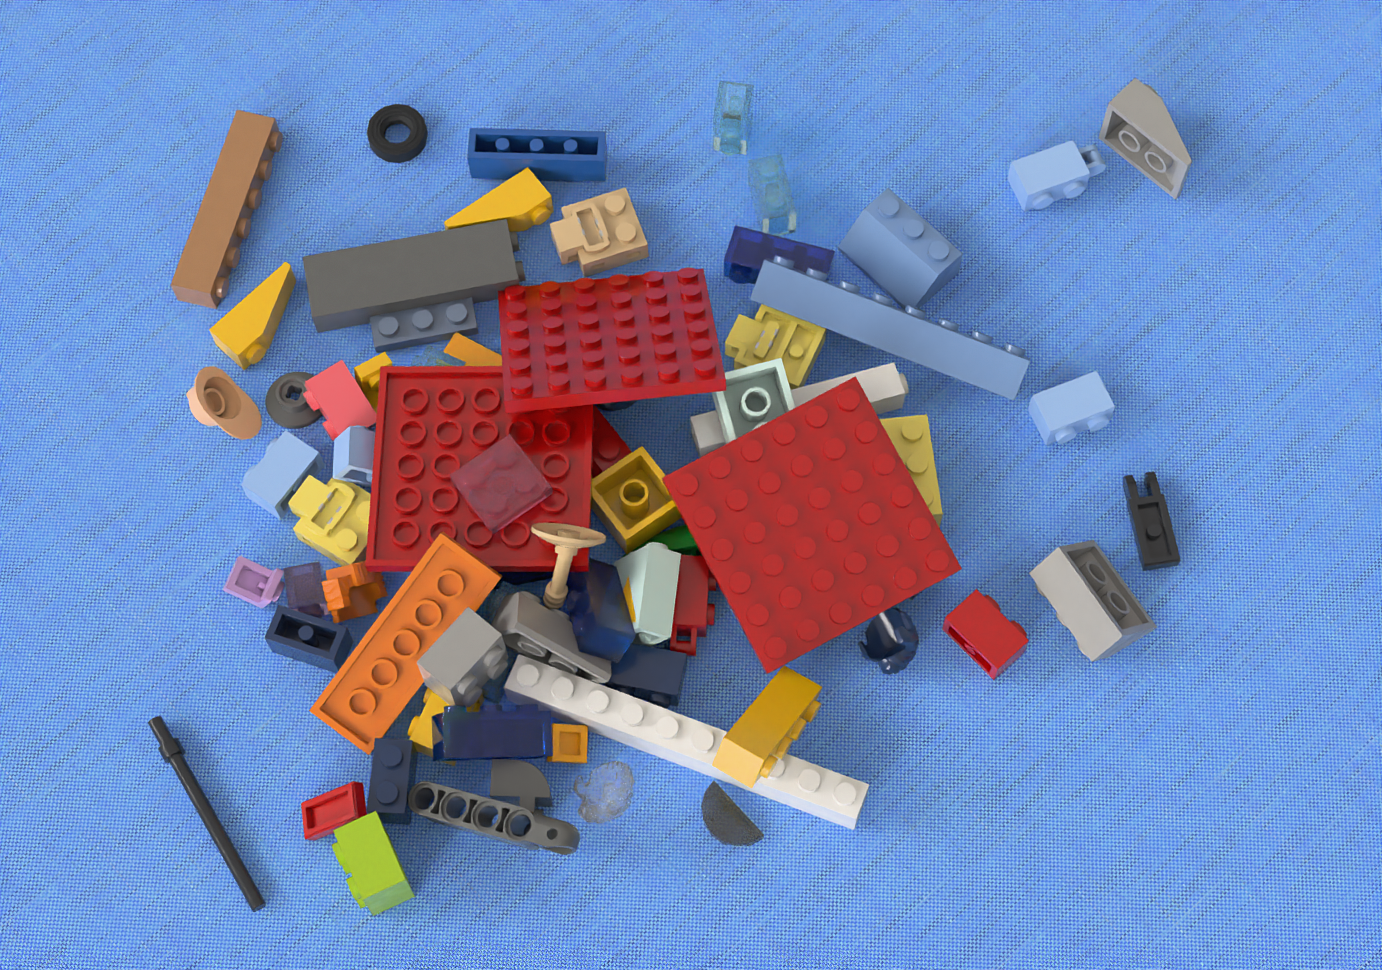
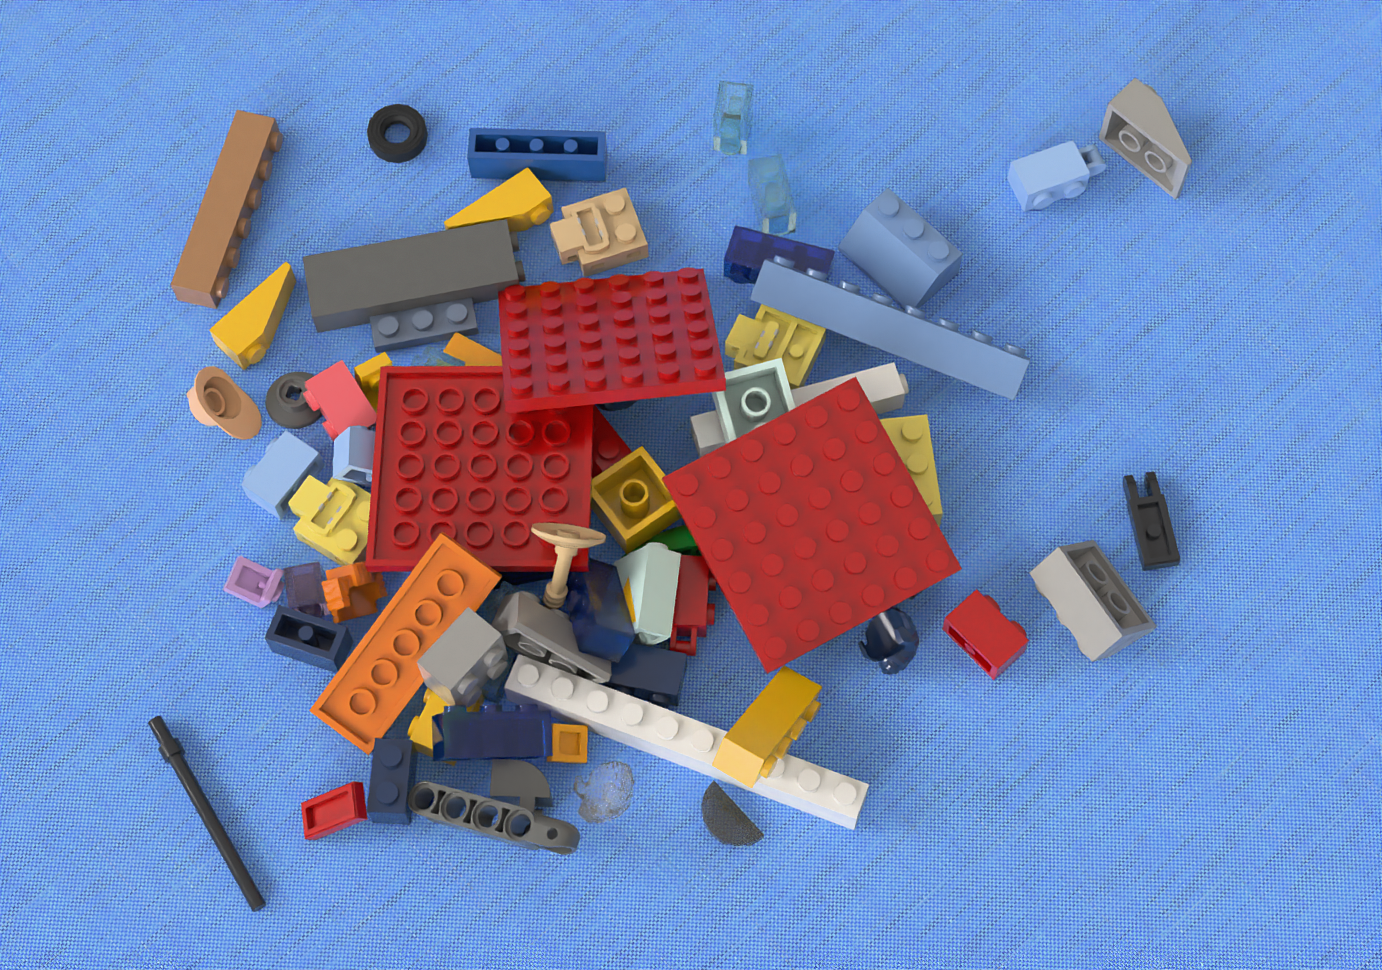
(371, 859): lime brick -> none
(501, 484): clear pink plate -> none
(1071, 408): light blue brick -> none

